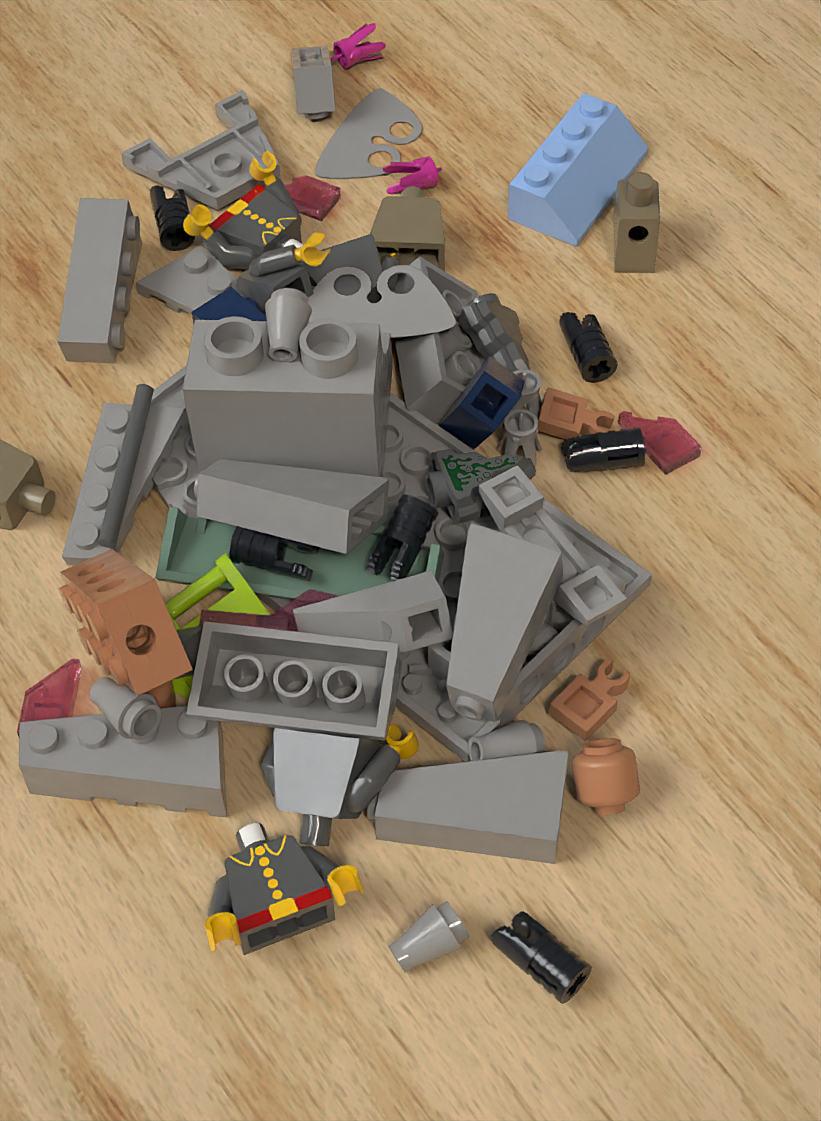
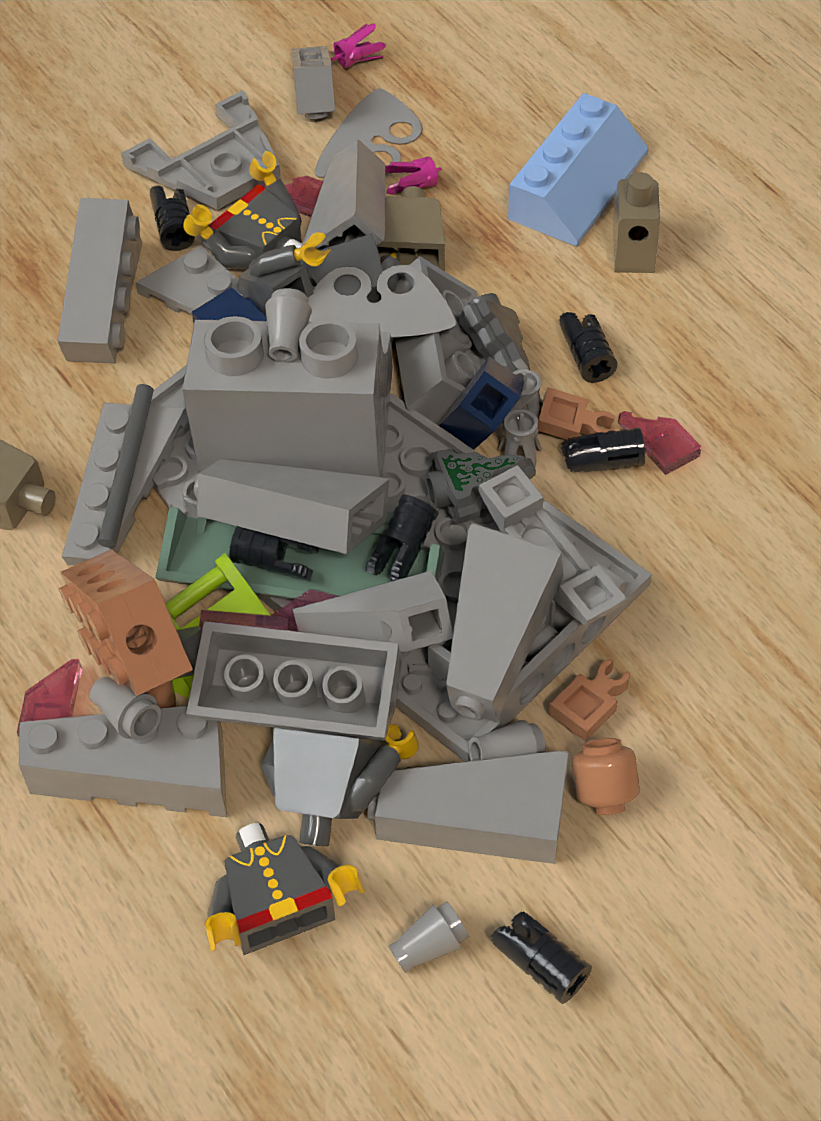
(350, 198): none -> light grey slope

